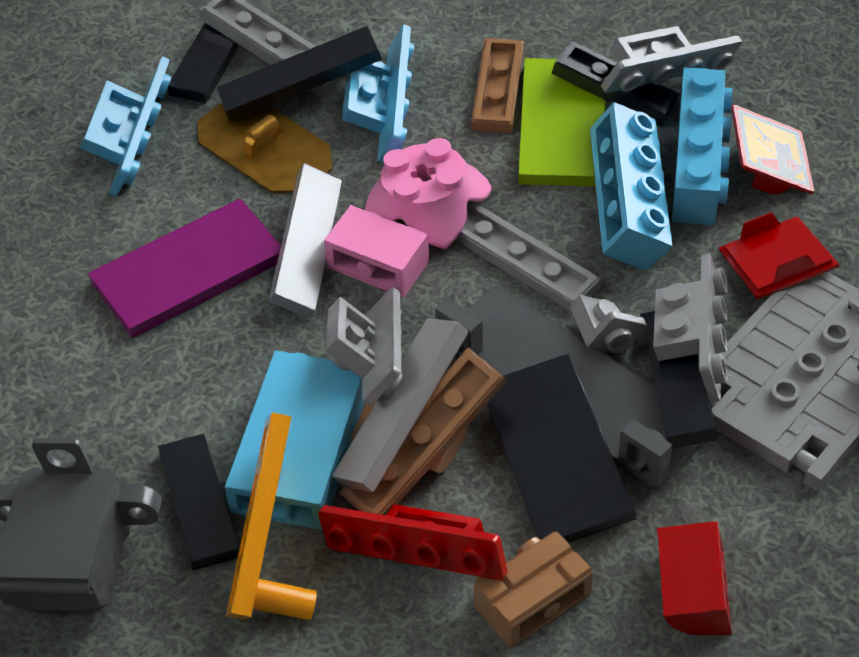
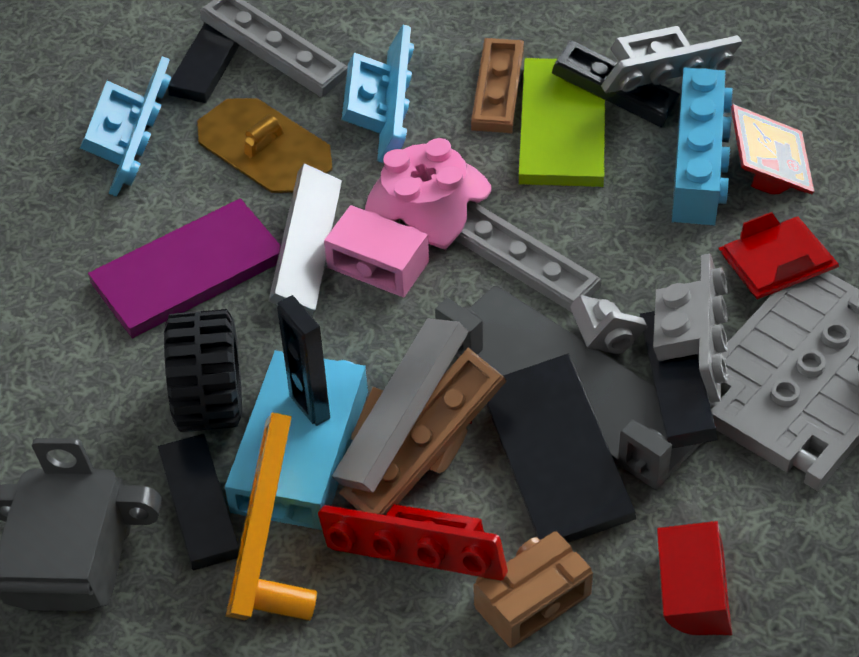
(203, 370): none -> black tyre
(299, 73): black tile -> none
(304, 360): none -> black tile
(368, 343): light grey bracket -> none
(630, 187): medium azure brick -> none

